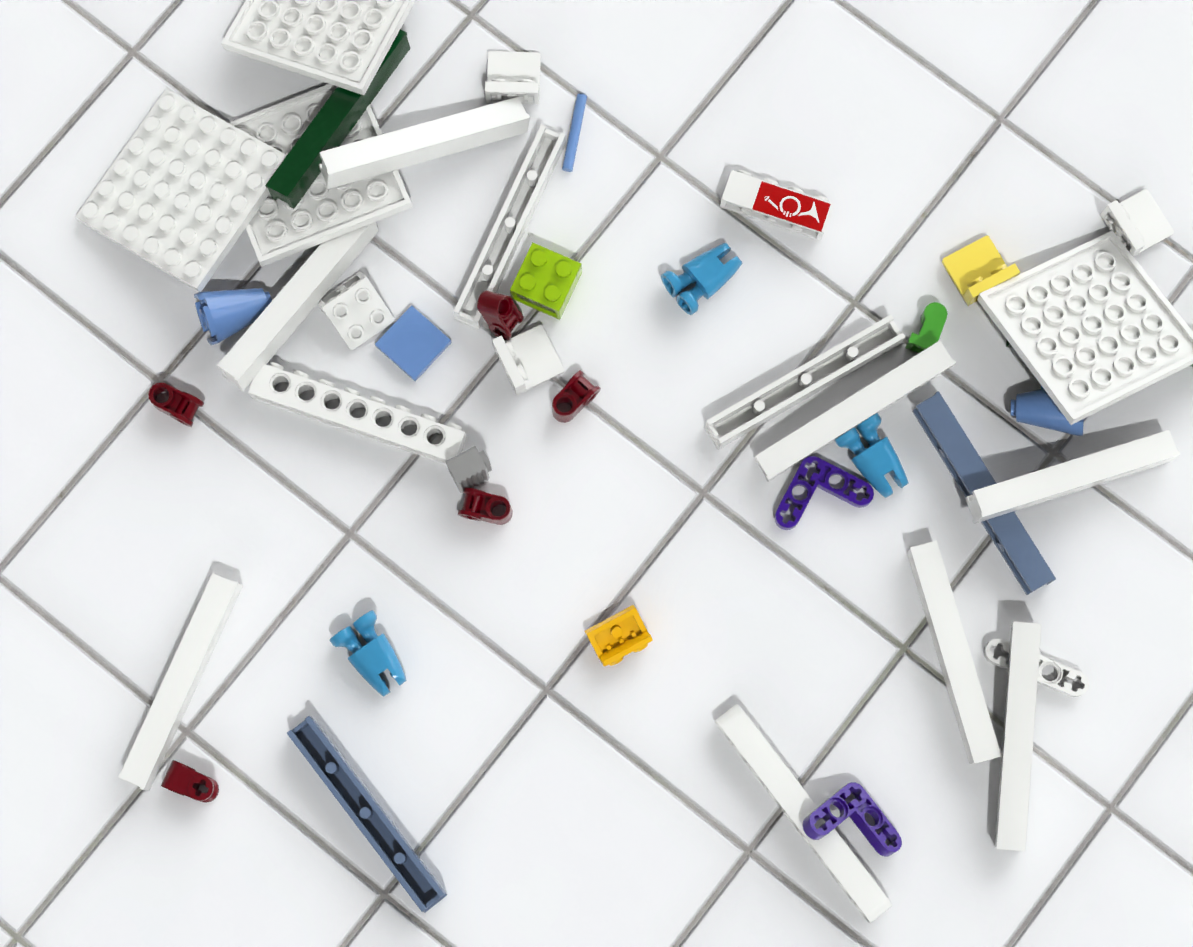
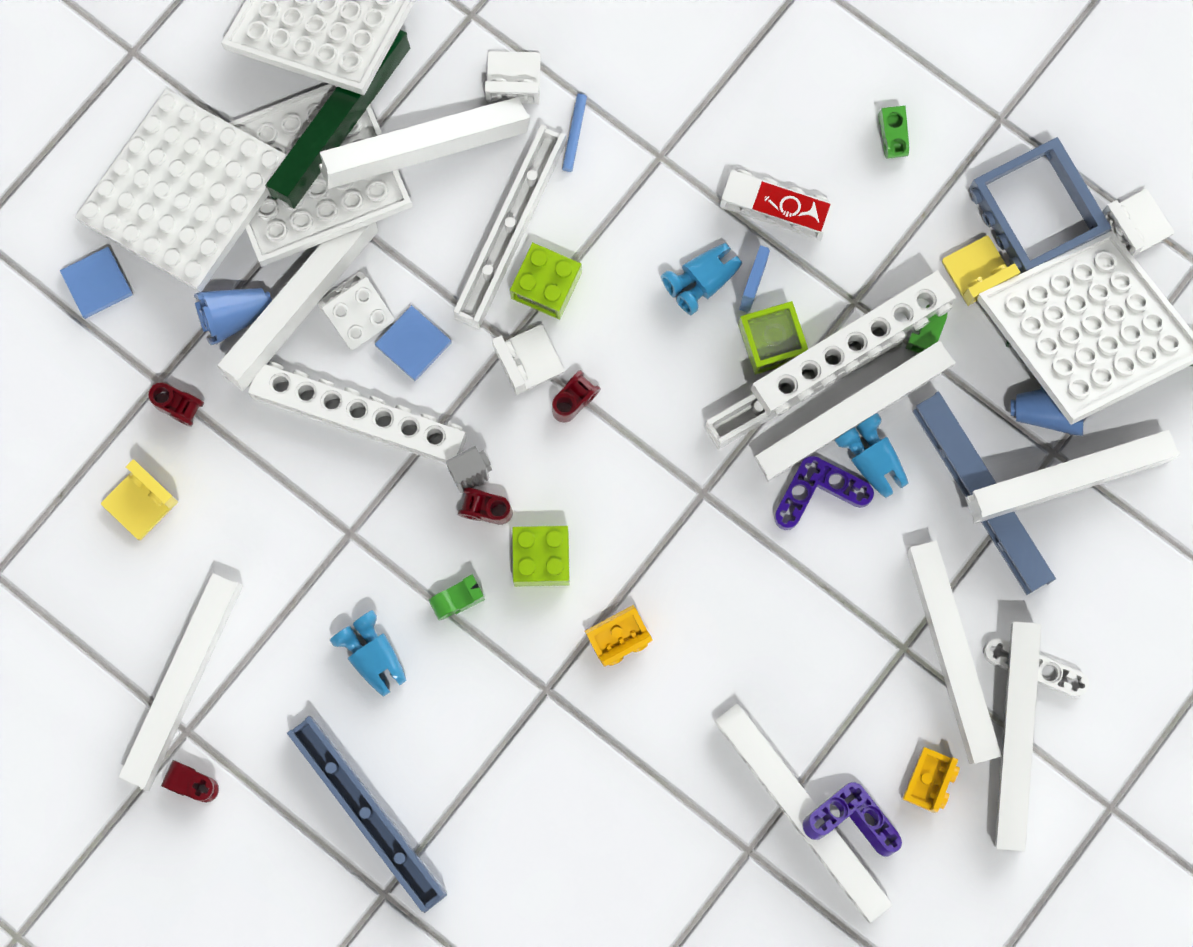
(96, 282): none -> medium blue tile
(139, 501): none -> light yellow bracket
(456, 598): none -> bright green leg
(499, 313): dark red piece -> none
(541, 556): none -> lime piece
(754, 279): none -> medium blue tile
(772, 337): none -> piece
(894, 131): none -> bright green leg
(931, 288): none -> white brick
(931, 780): none -> yellow bracket
(1073, 184): none -> sand blue window

